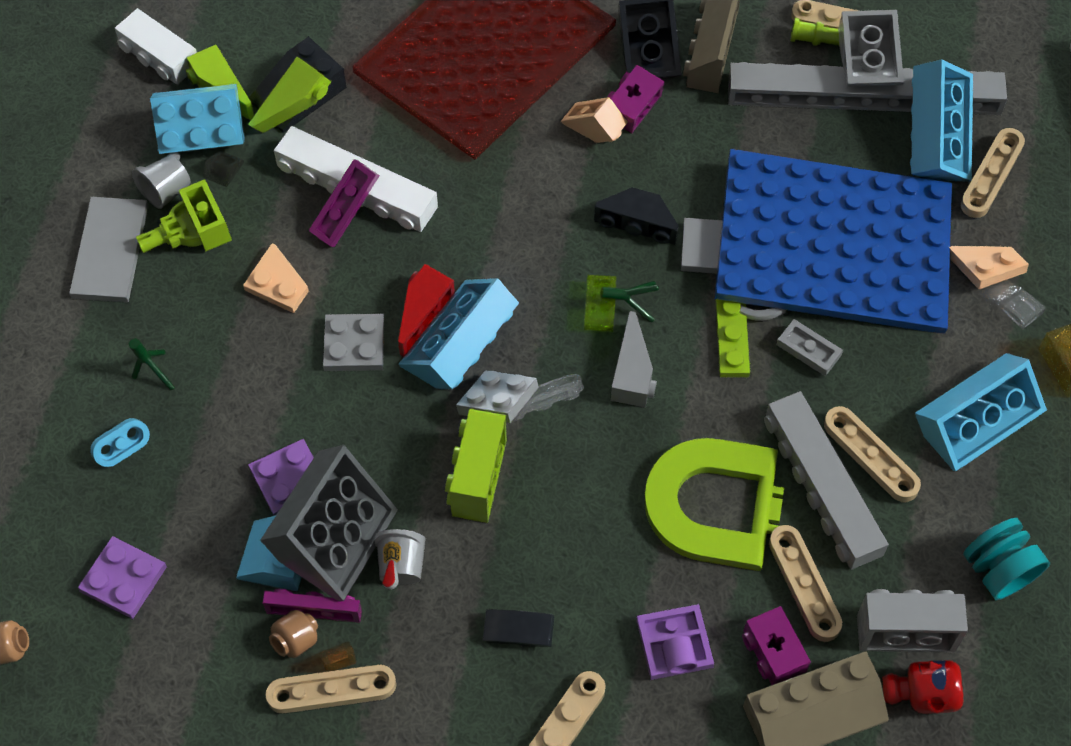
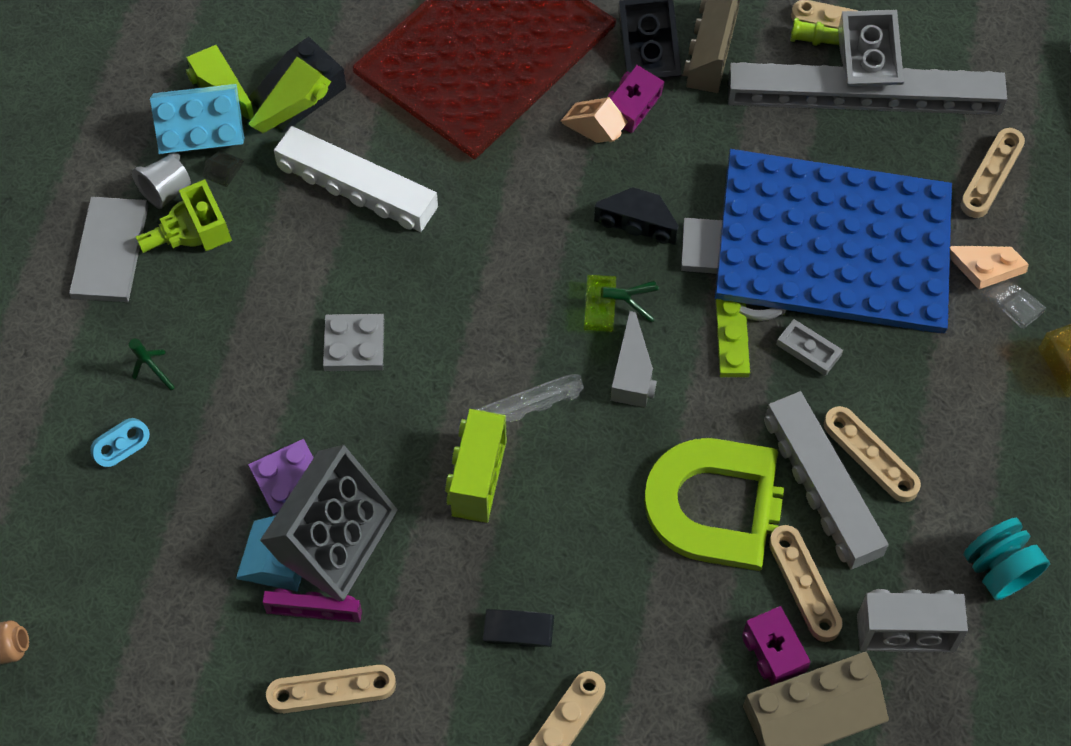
(122, 577): medium lavender plate -> none
(154, 46): white brick -> none
(277, 281): light nougat wing -> none
(293, 634): medium nougat head -> none
(338, 657): clear orange slope -> none
(344, 203): magenta plate -> none
(399, 557): light grey hat -> none
(425, 298): red slope -> none
(460, 333): medium azure slope -> none
(498, 394): light grey plate -> none
(675, 642): medium lavender plate -> none
(929, 687): red piece -> none
(942, 122): medium azure slope -> none
(982, 410): medium azure slope -> none

